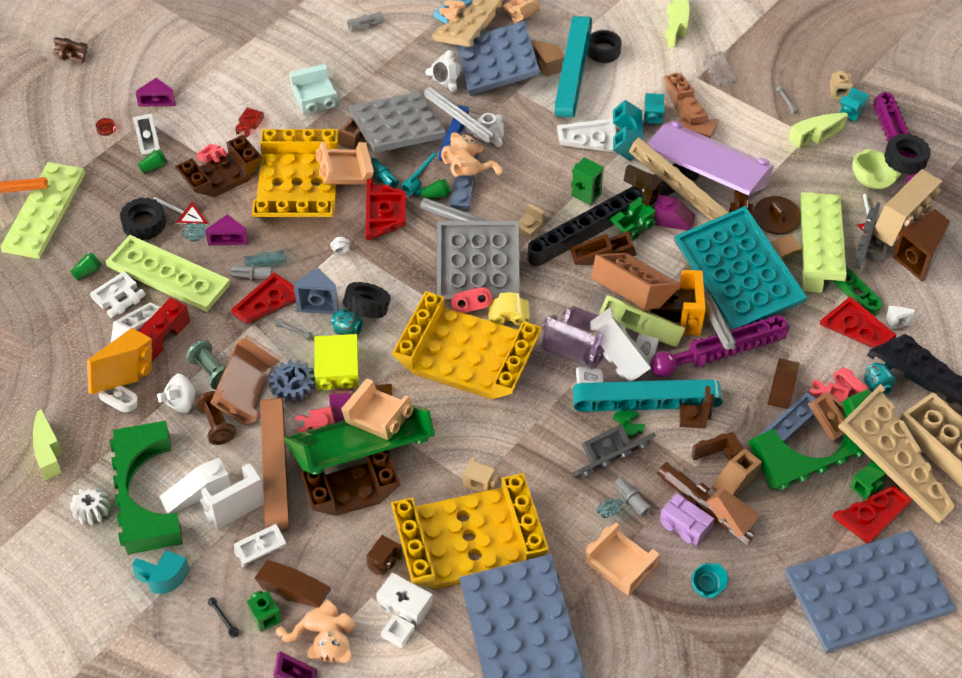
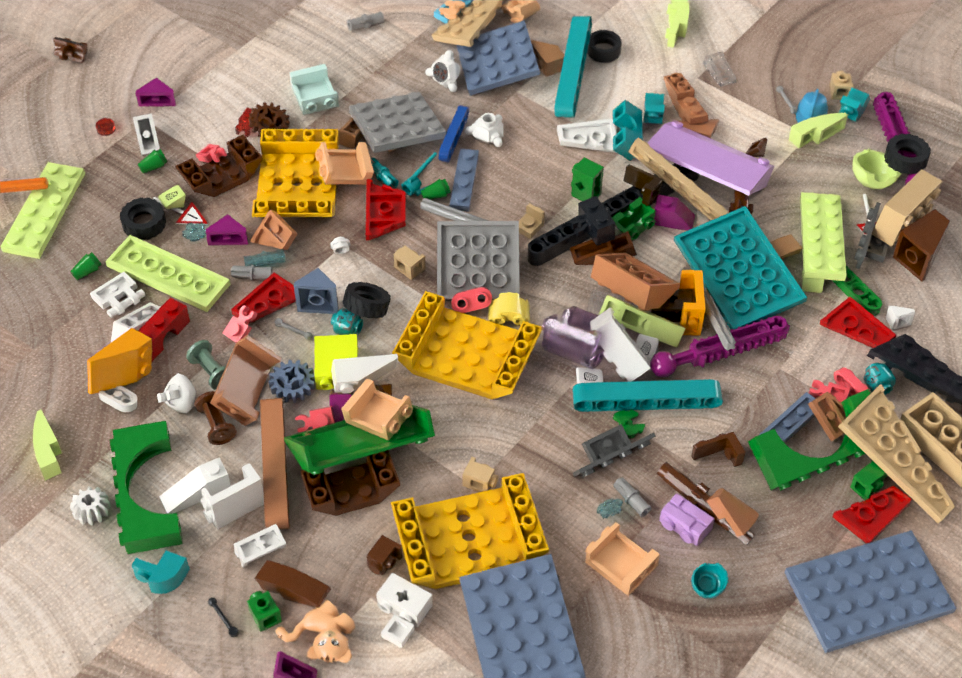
(173, 198): none -> yellowish green slope
(239, 327): none -> coral plate
(269, 118): none -> reddish brown gear
(274, 232): none -> nougat wing
(352, 372): none -> white slope
(409, 262): none -> tan brick
(459, 114): axle -> none
(462, 154): light nougat animal -> none
(594, 220): none -> black brick
(697, 415): reddish brown bracket -> none
(738, 473): medium nougat slope -> none
(757, 148): none -> reddish brown slope
(777, 214): reddish brown shield -> none
(783, 383): reddish brown slope -> none
(811, 105): none -> dark azure piece

